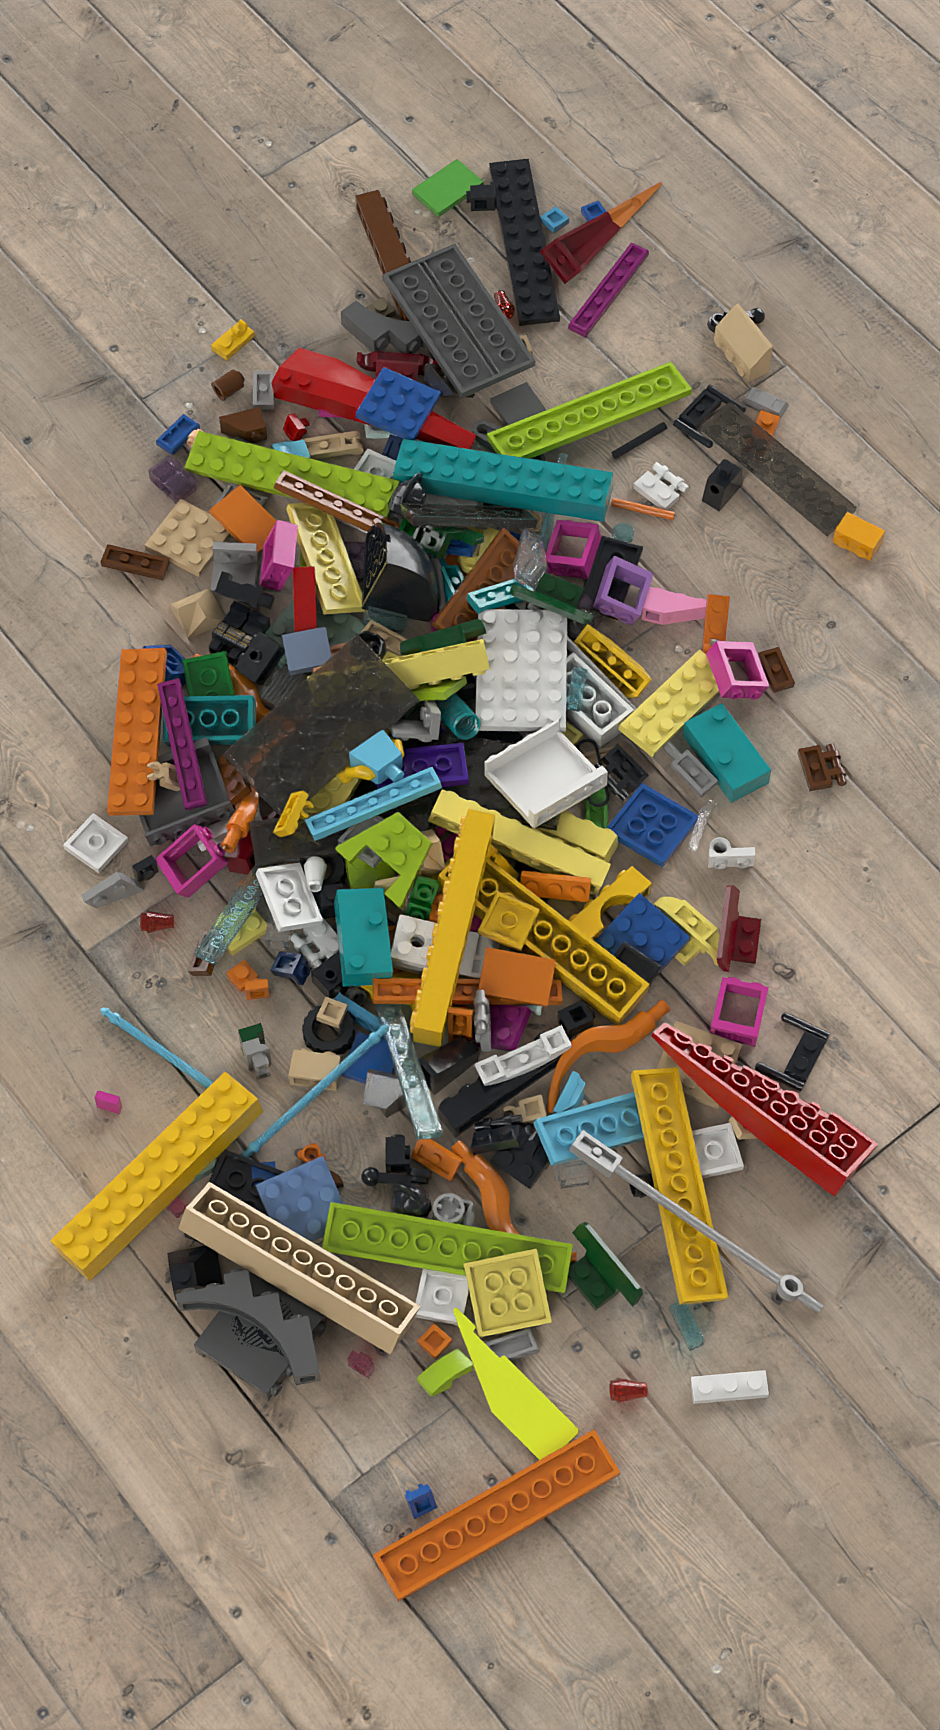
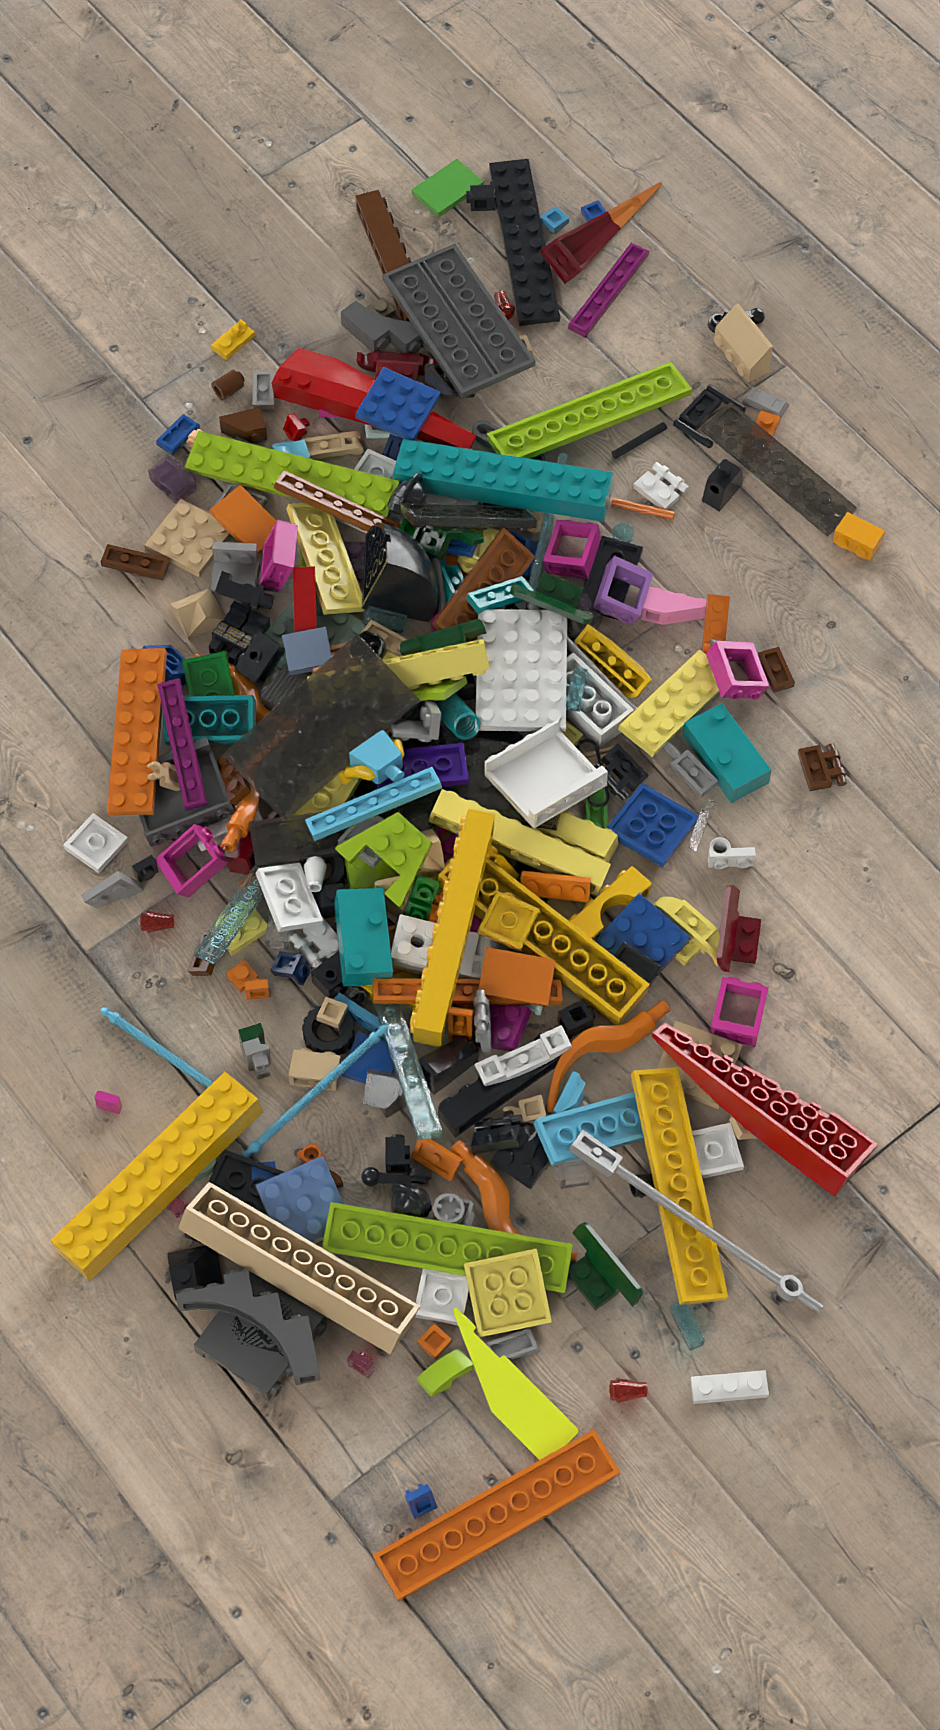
(292, 812): yellow plate -> none
(517, 404): dark grey tile -> none
(530, 559): clear slope -> none
(804, 1056): black plate -> none

